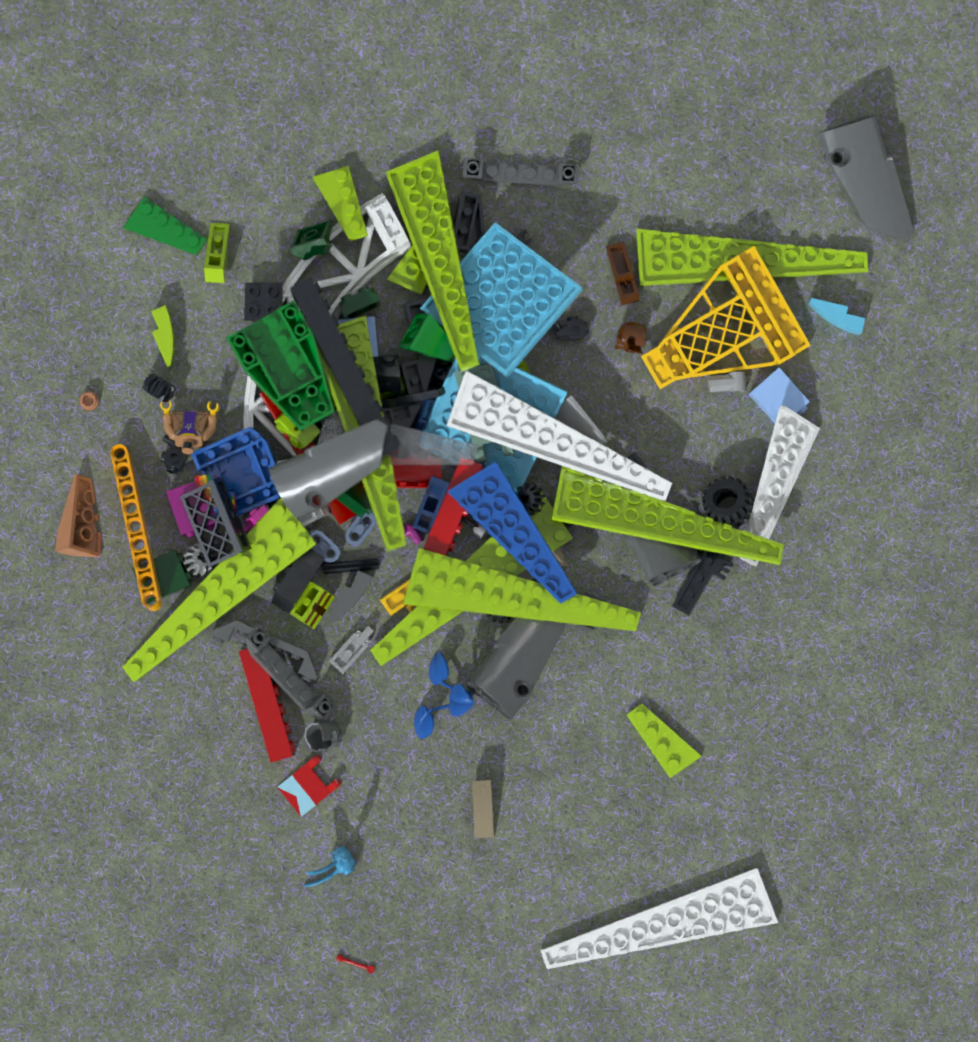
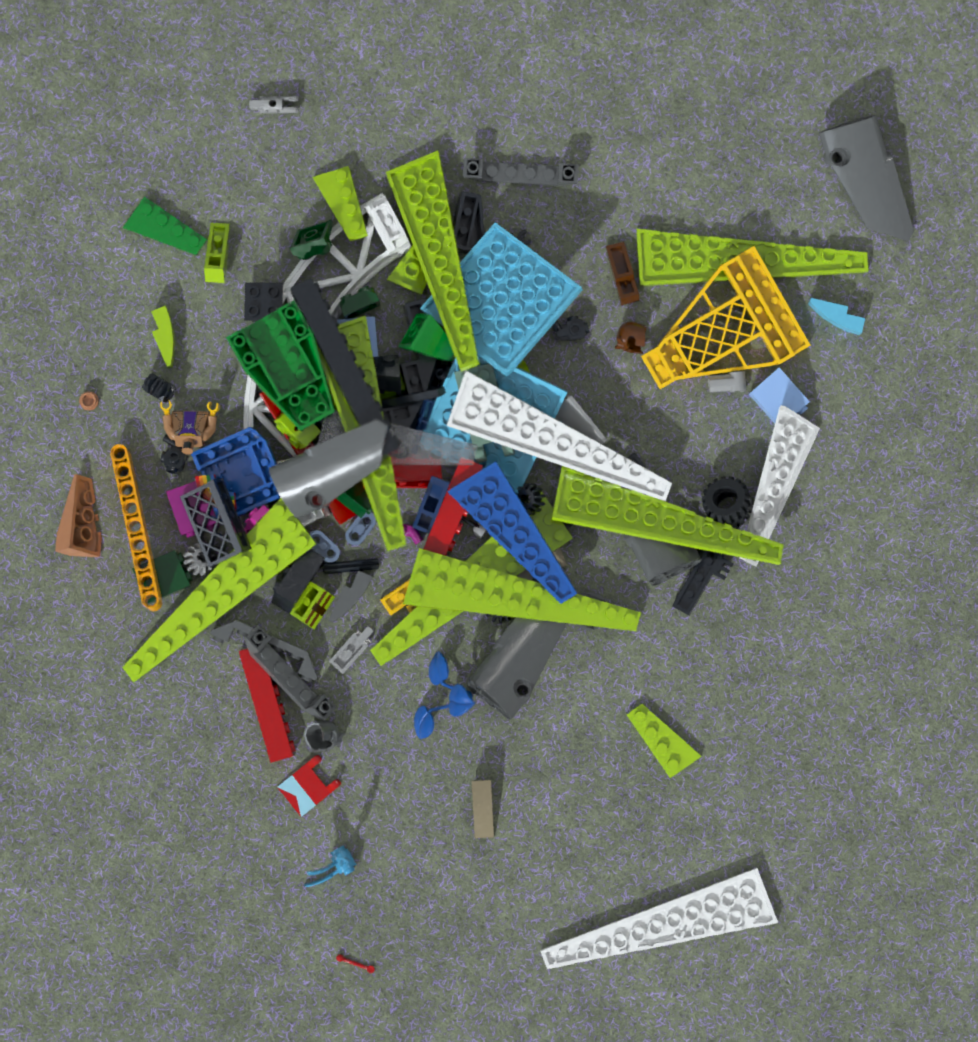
(264, 104): none -> light grey hinge

